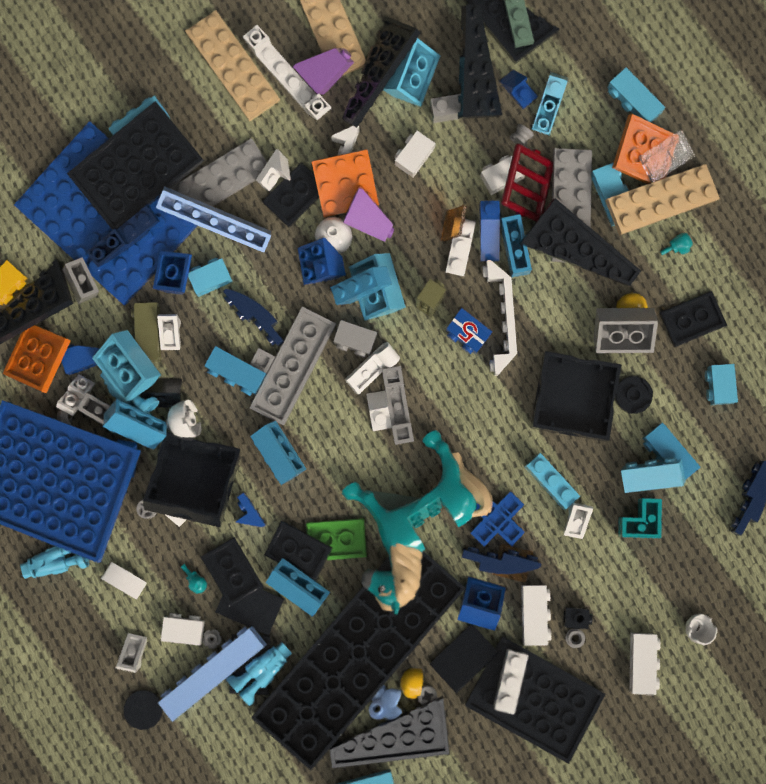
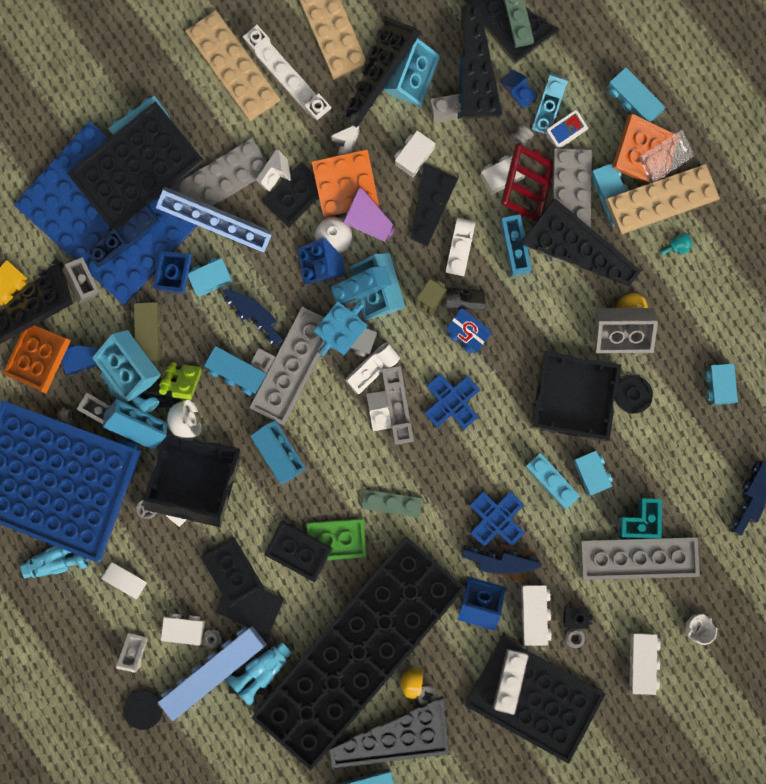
(76, 391): white slope -> none
(169, 331): white slope -> none
(186, 381): none -> lime plate
(196, 582): teal piece -> none
(253, 517): blue slope -> none
(297, 587): dark azure brick -> none
(324, 69): medium lavender slope -> none
(340, 328): none -> dark azure plate
(387, 700): light blue plate -> none
(431, 202): none -> black wing
(452, 401): none -> blue plate
(453, 223): clear orange piece -> none
(458, 493): teal animal -> none
(464, 658): black tile -> none
(465, 298): none -> black plate
(489, 230): blue slope -> none
(496, 274): white slope -> none
(566, 129): none -> slope
(577, 520): white slope -> none
(593, 473): none -> medium azure brick
(640, 558): none -> light grey plate
(653, 475): medium azure brick -> none
(666, 445): dark azure brick -> none
(693, 319): black tile -> none

